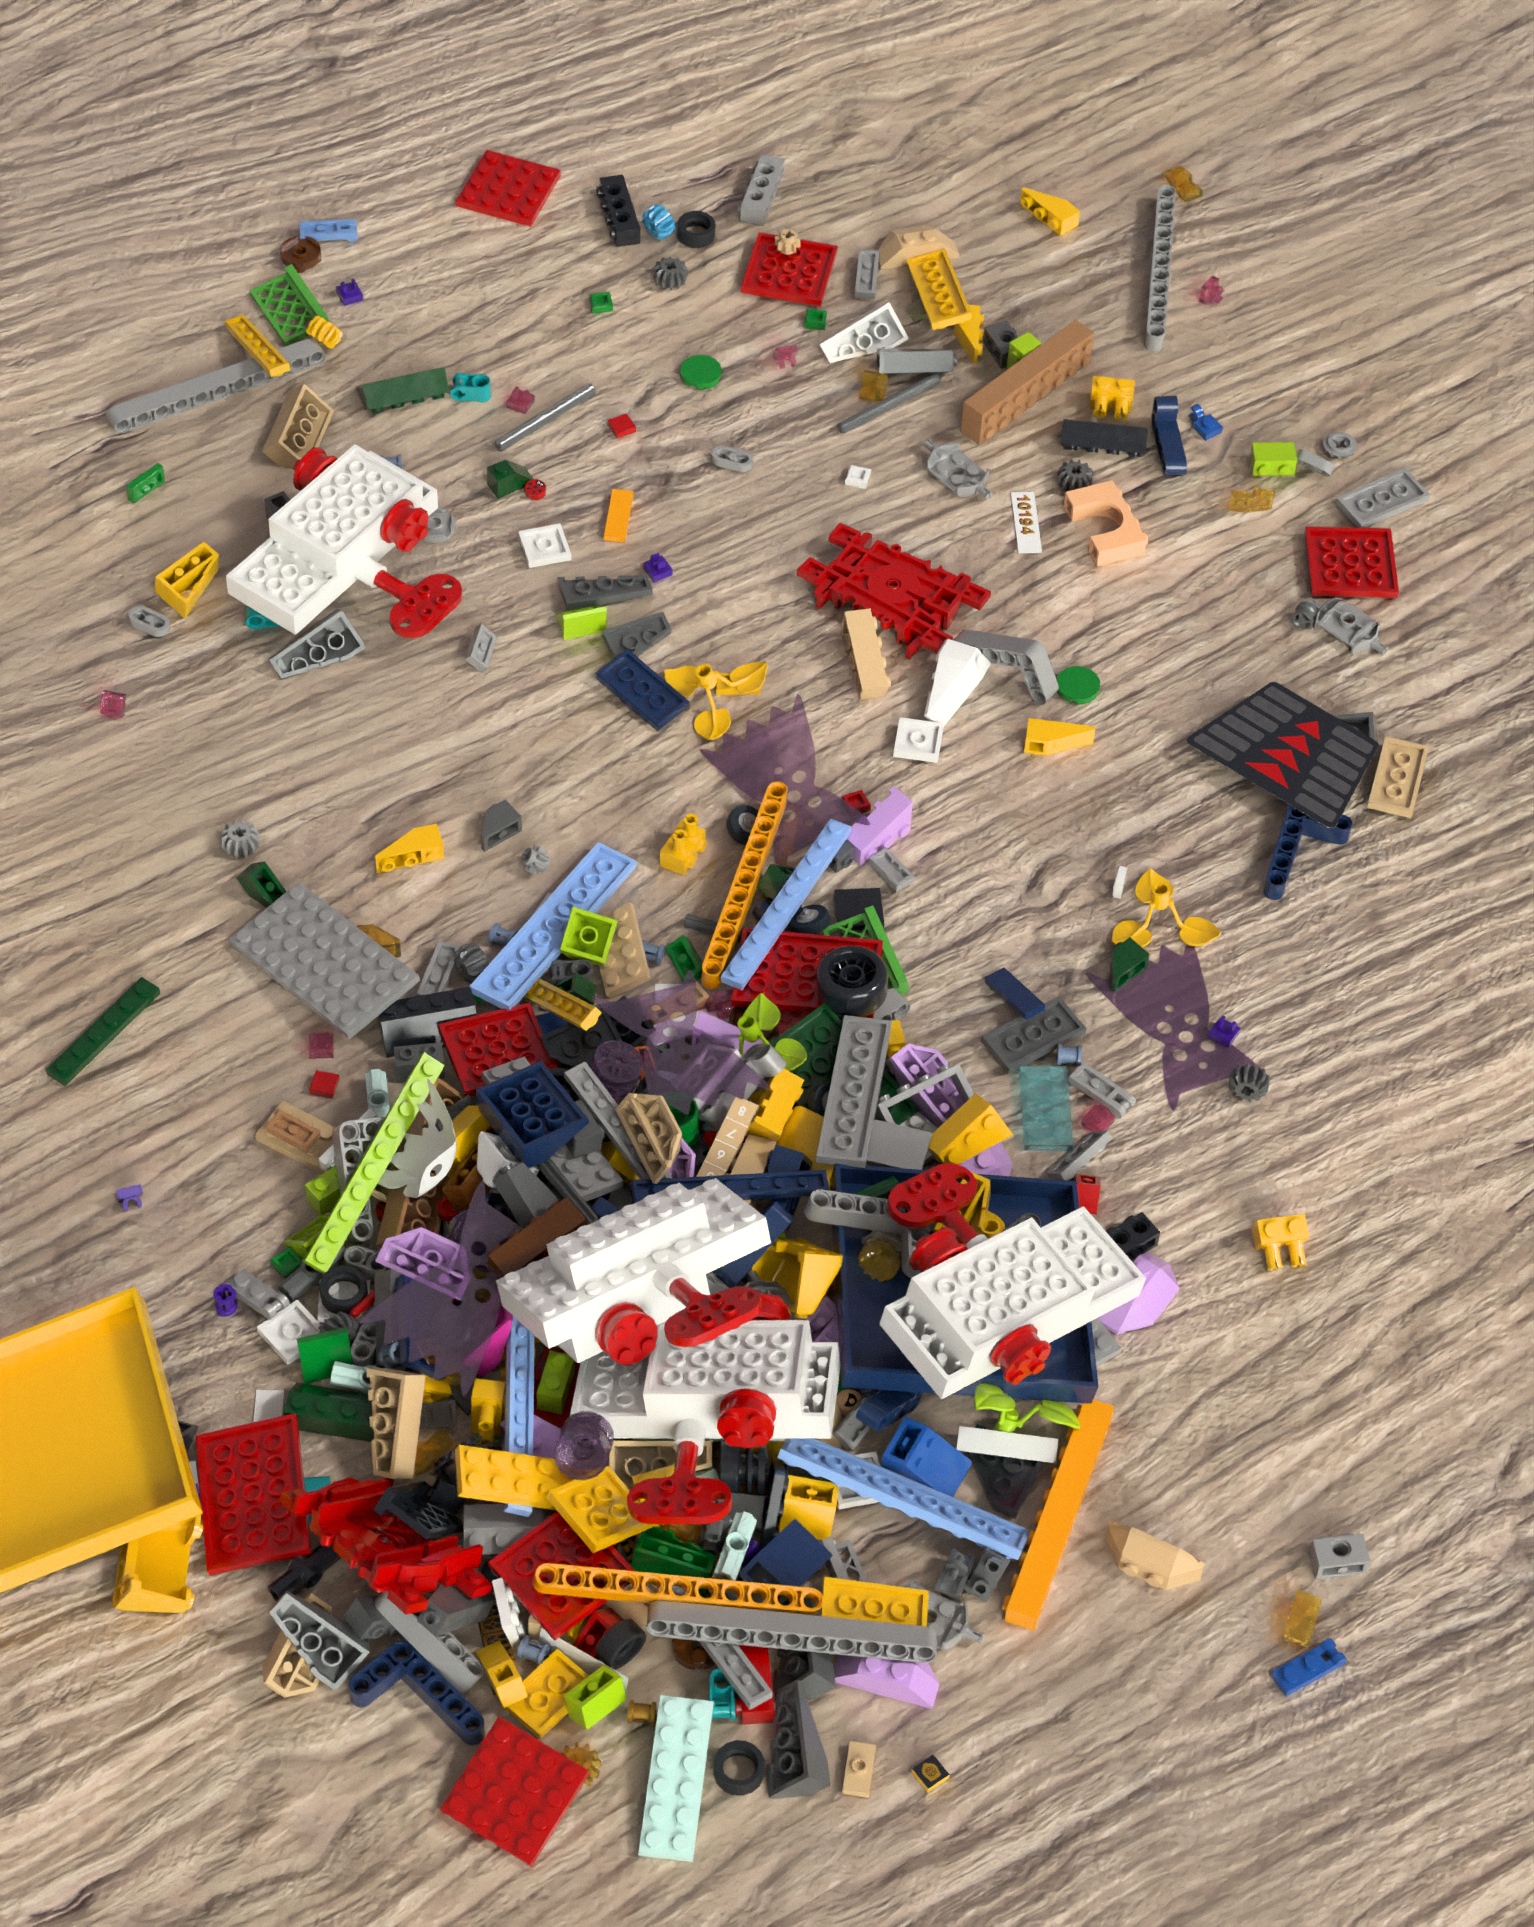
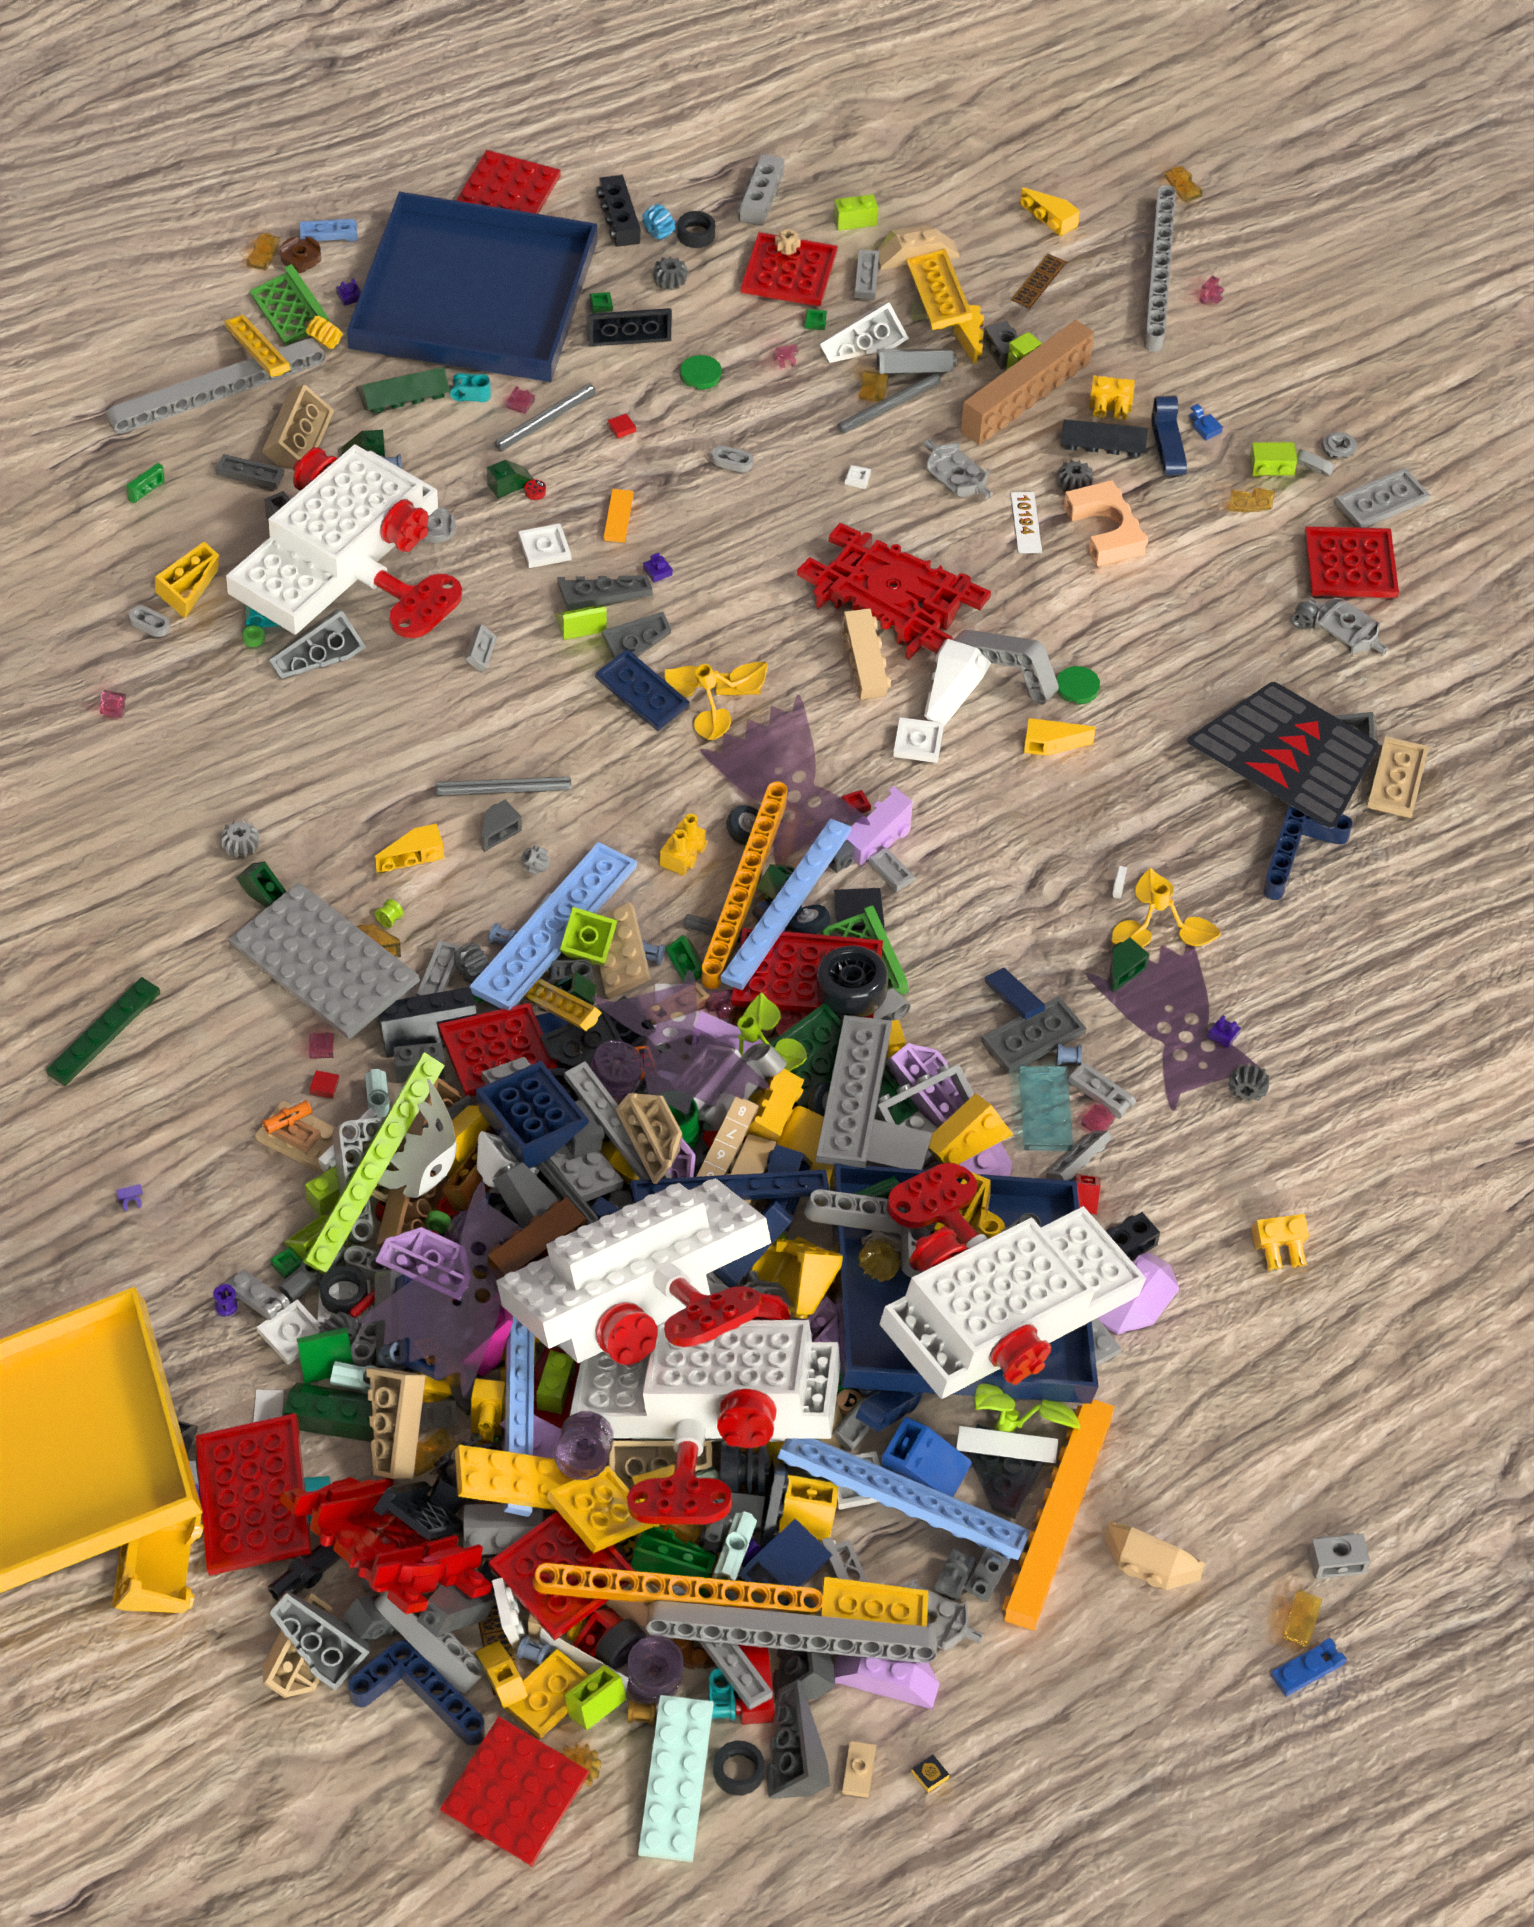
(250, 471): none -> dark grey plate
(253, 636): none -> bright green tile
(264, 251): none -> clear yellow slope
(272, 1123): none -> orange pin
(368, 440): none -> dark green slope
(389, 913): none -> lime wheel
(437, 1221): none -> bright green tile
(473, 286): none -> dark blue brick
(503, 785): none -> axle
(629, 327): none -> black slope
(658, 1656): none -> clear purple wheel
(855, 212): none -> lime brick
(1039, 281): none -> sticker

